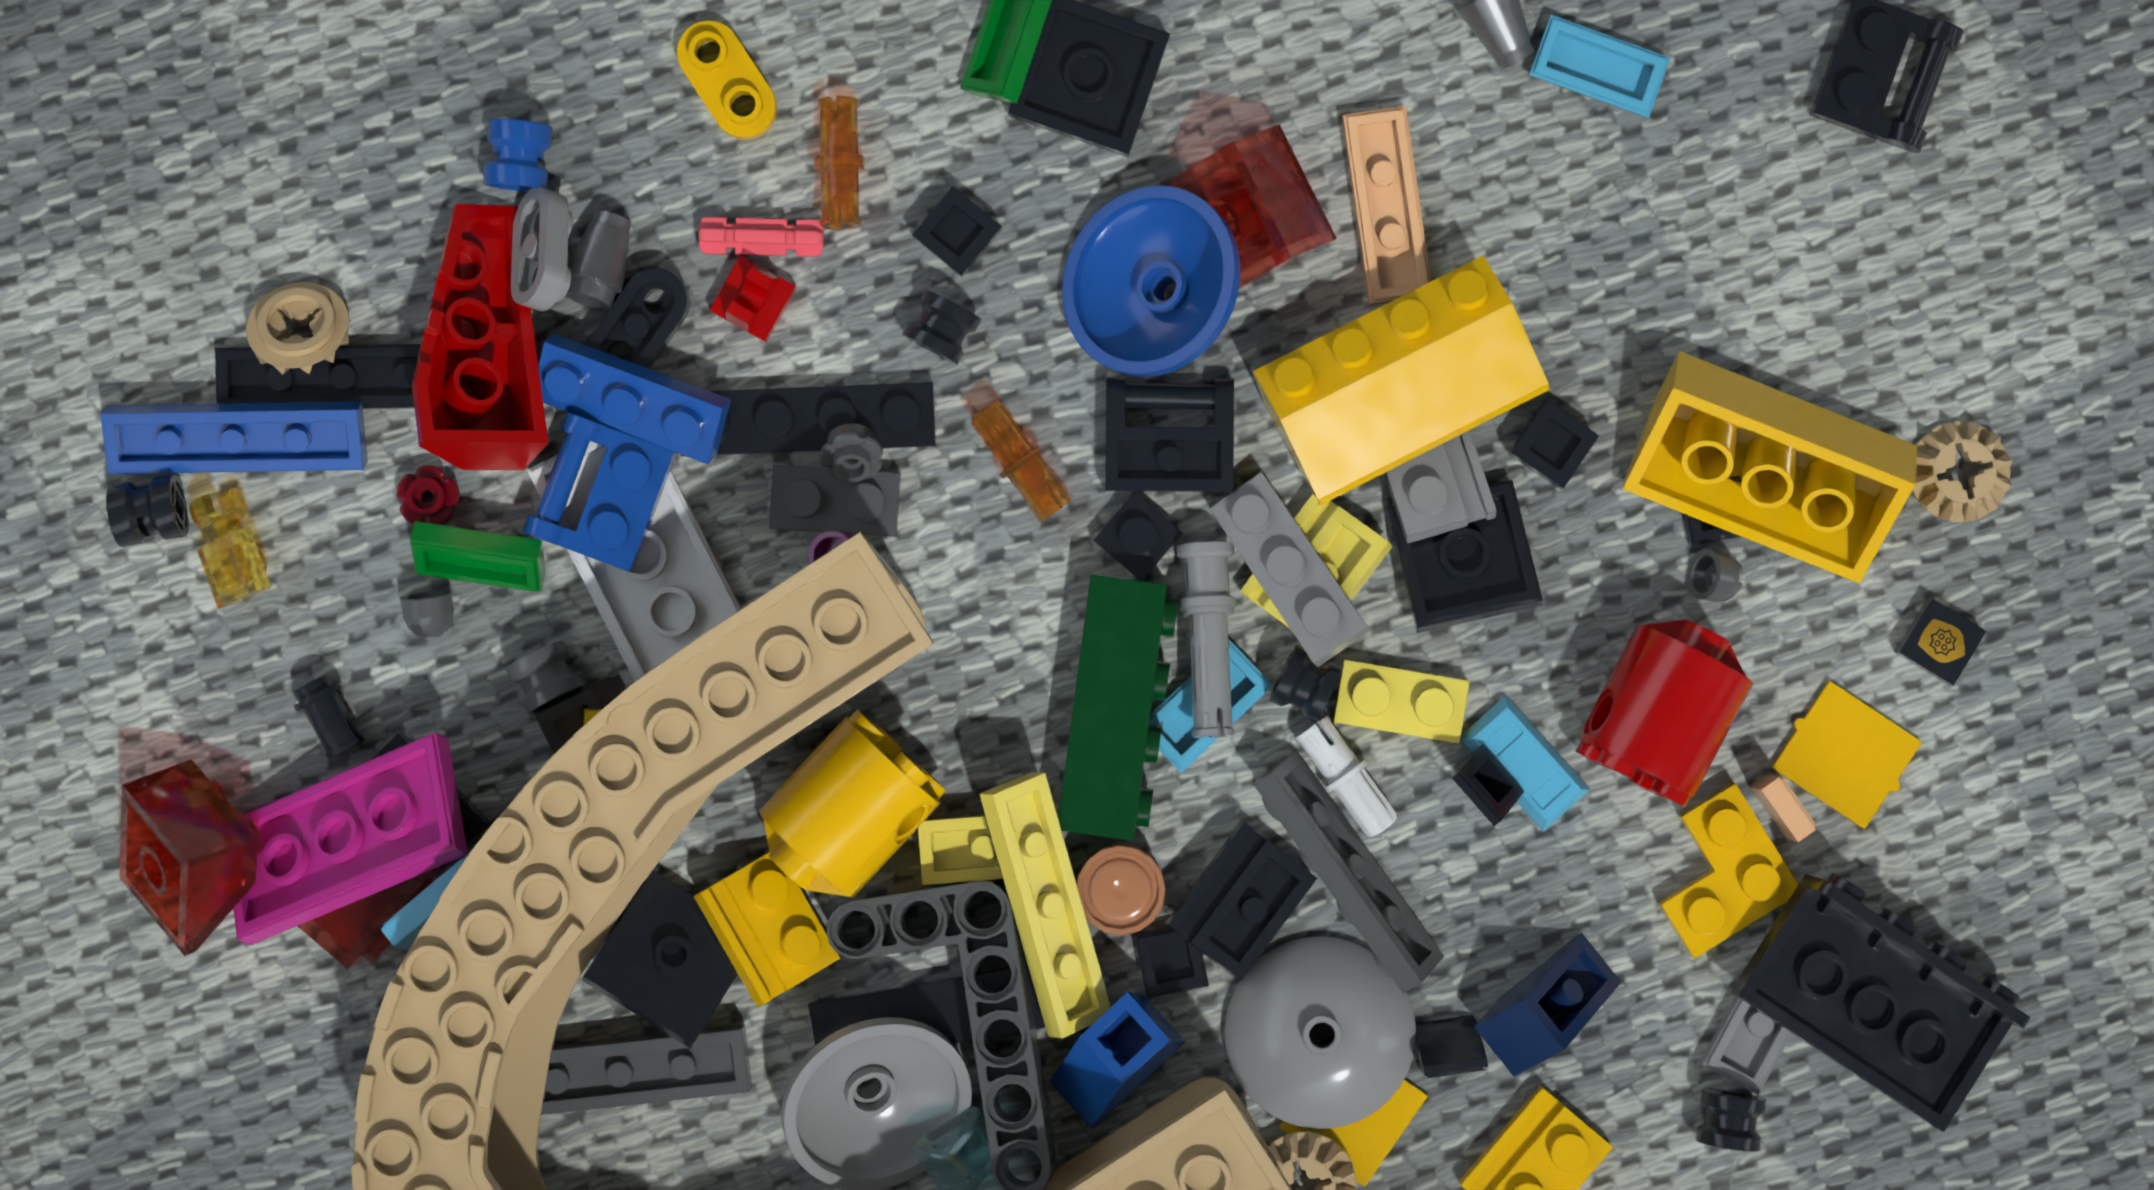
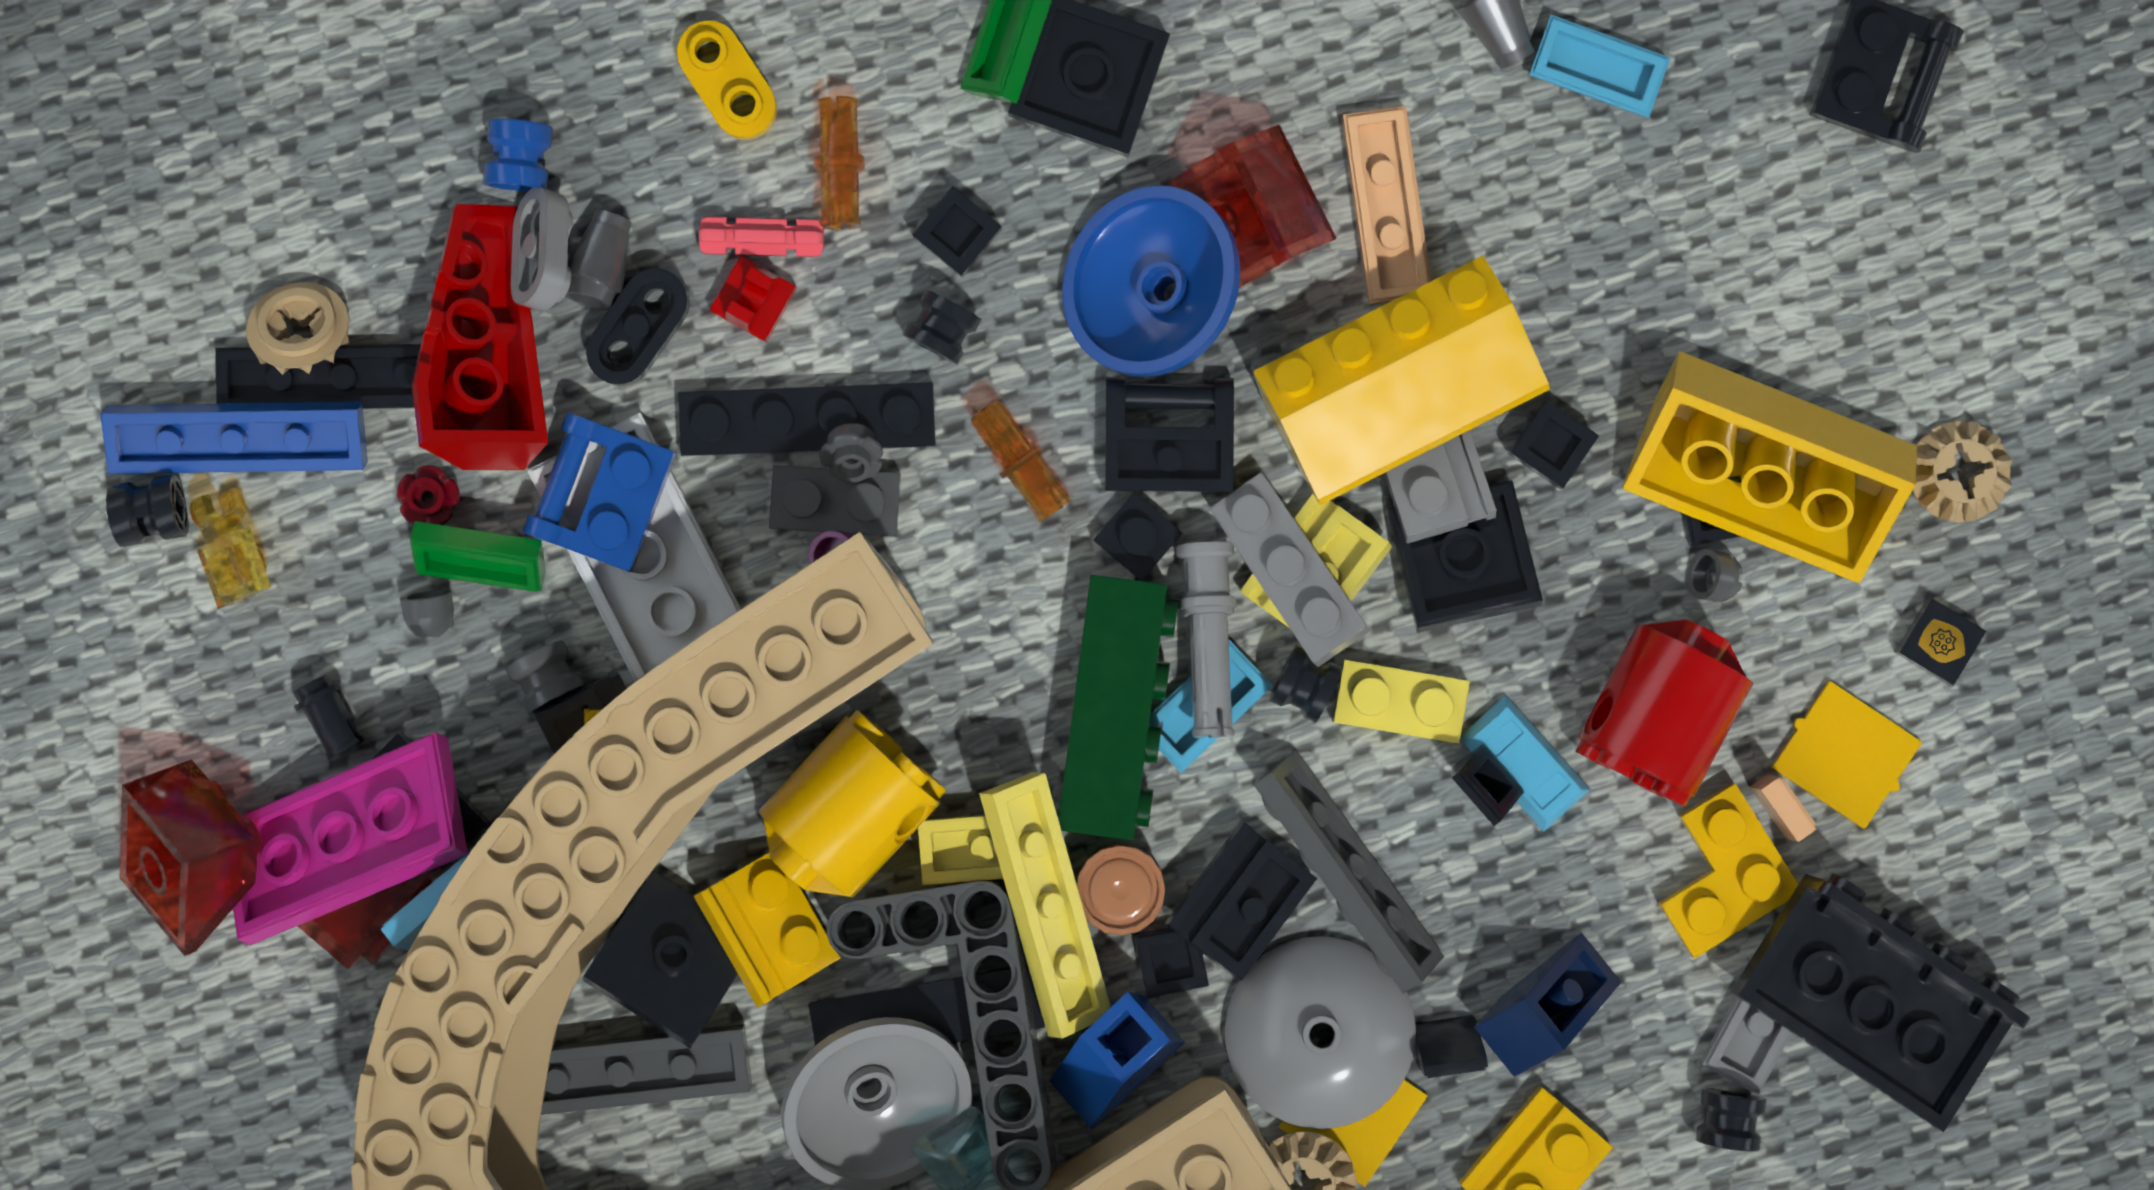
(632, 398): blue plate -> none
(1347, 777): white axle -> none

